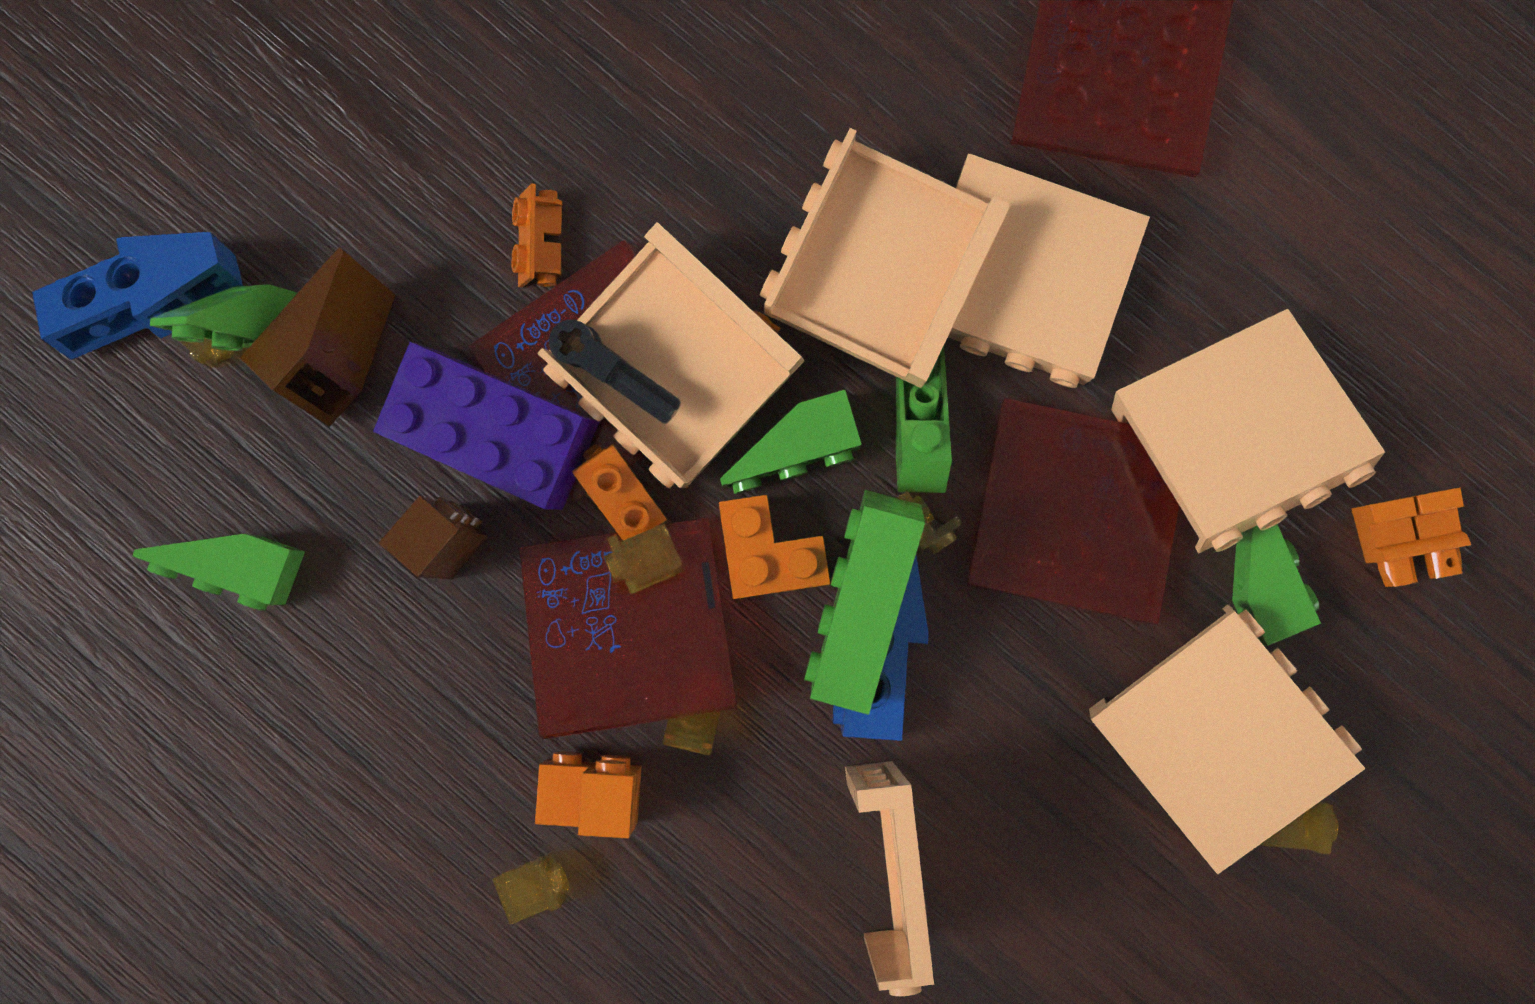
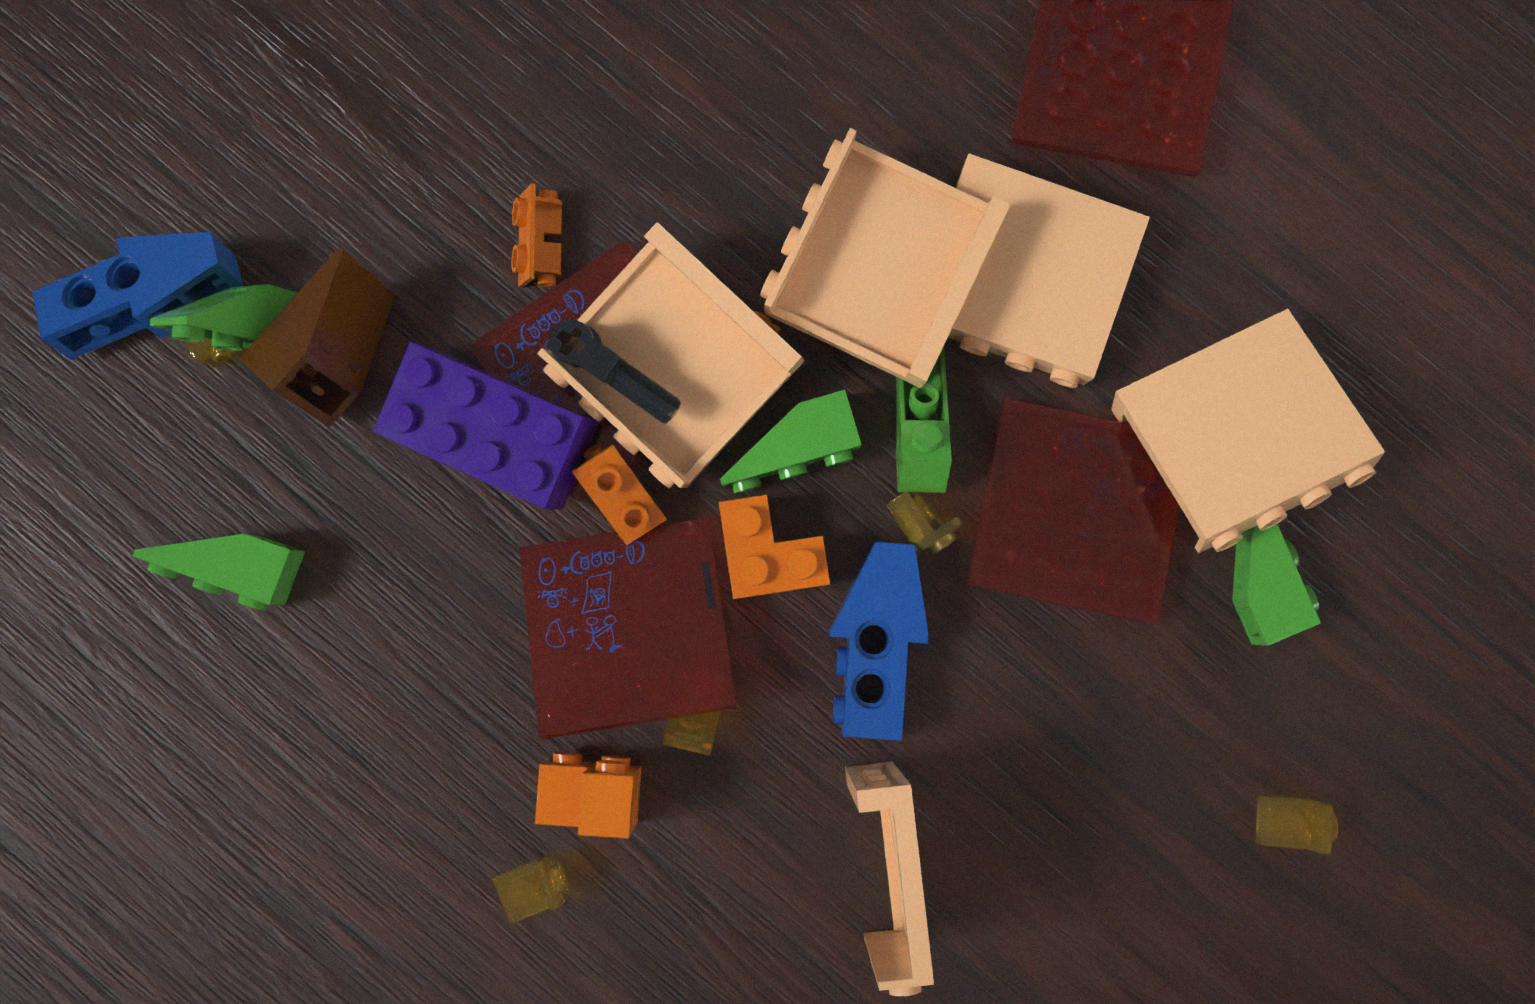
(434, 537): reddish brown brick -> none
(643, 558): clear yellow bracket -> none
(867, 601): bright green wedge -> none
(1228, 739): light nougat panel -> none
(1413, 527): orange hips -> none

